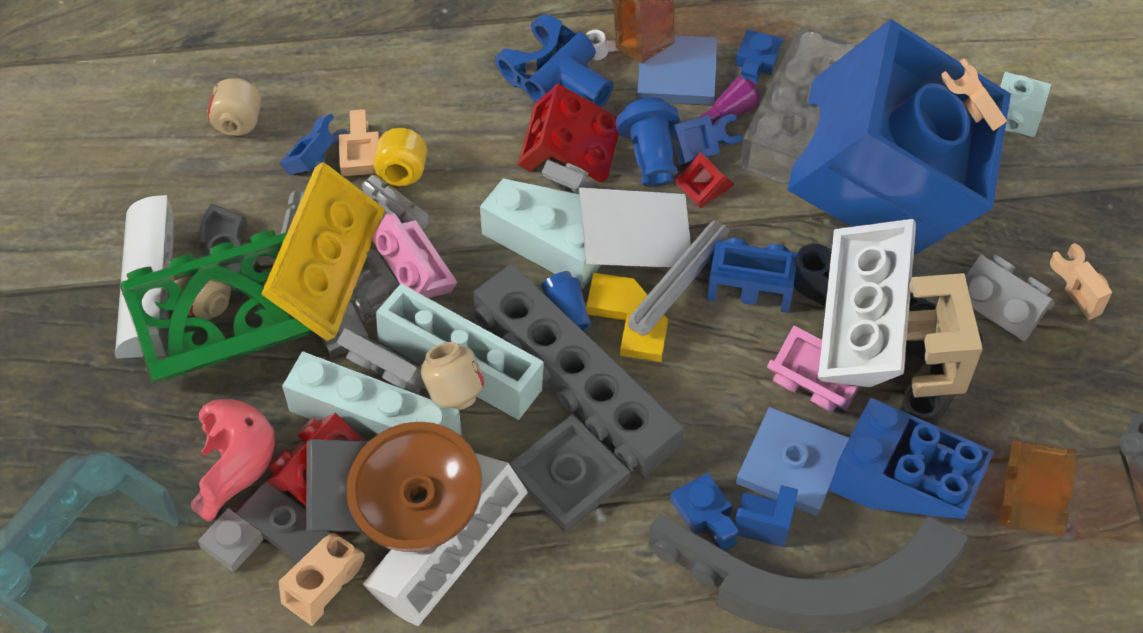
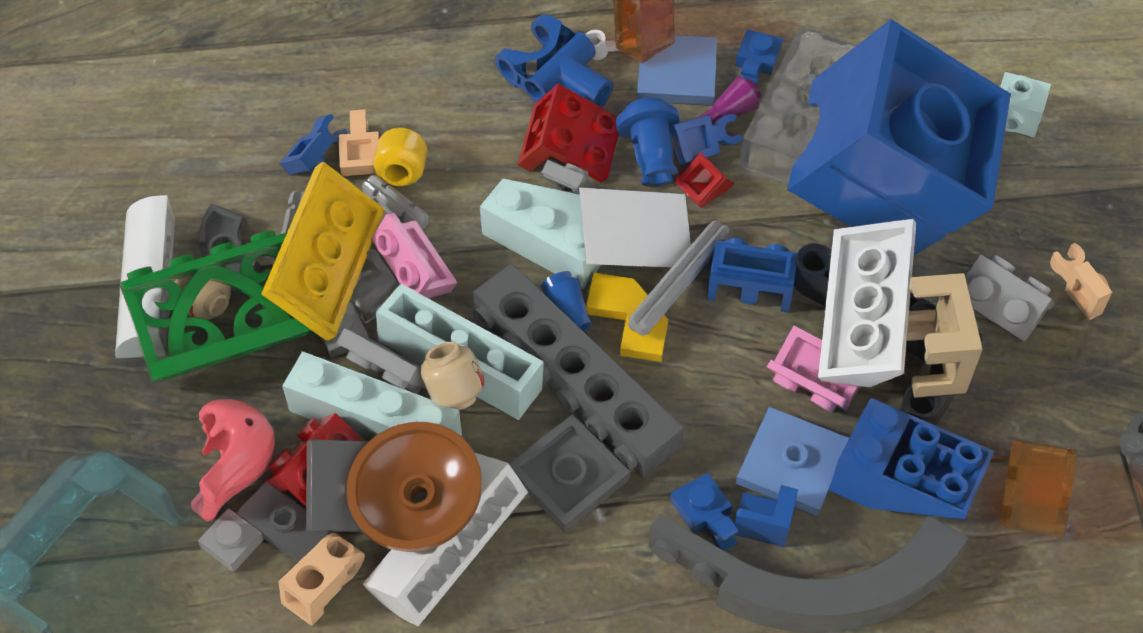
(234, 104): tan head -> none
(979, 103): light nougat plate -> none

